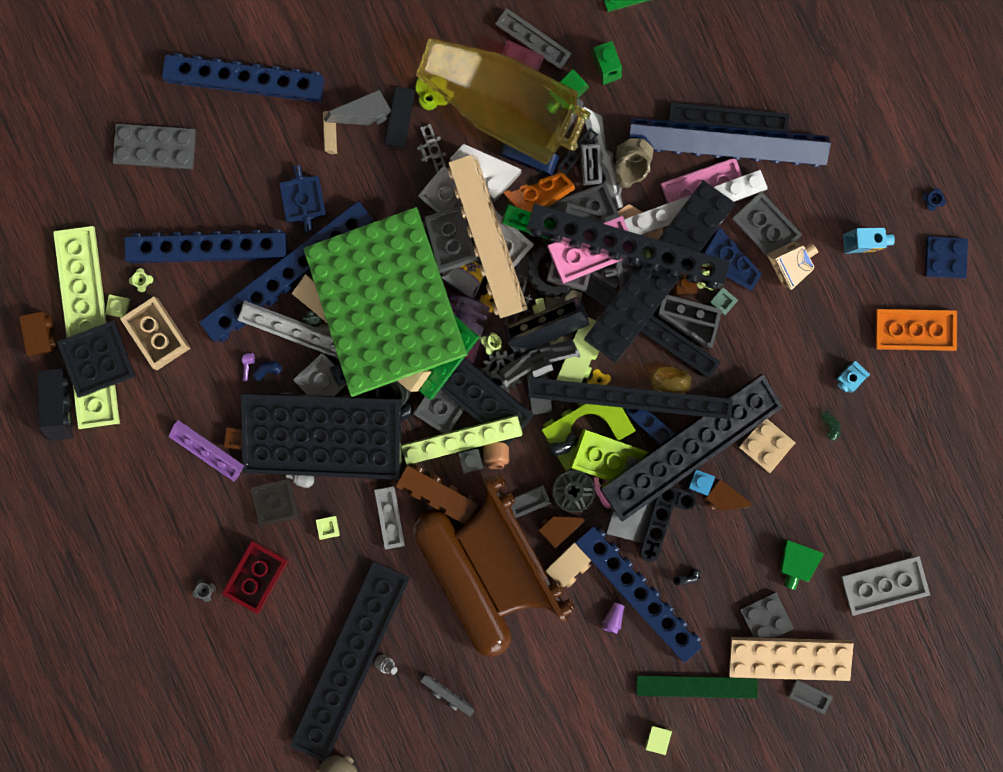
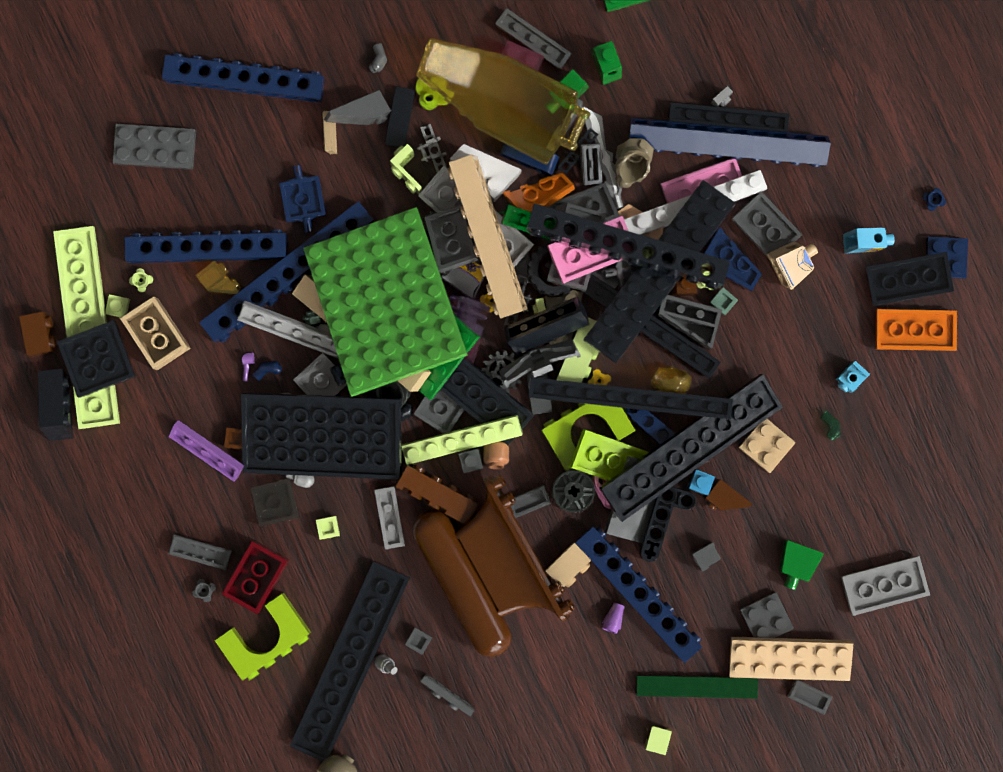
(200, 552): none -> dark grey plate
(216, 281): none -> clear yellow slope
(248, 661): none -> lime arch
(380, 59): none -> dark grey arm
(401, 158): none -> yellowish green bracket
(418, 640): none -> dark grey plate
(495, 340): yellowish green plate -> none
(559, 528): reddish brown slope -> none
(563, 447): black arm -> none
(687, 579): black arm -> none
(705, 556): none -> dark grey panel
(722, 98): none -> light grey plate
(910, 279): none -> black plate

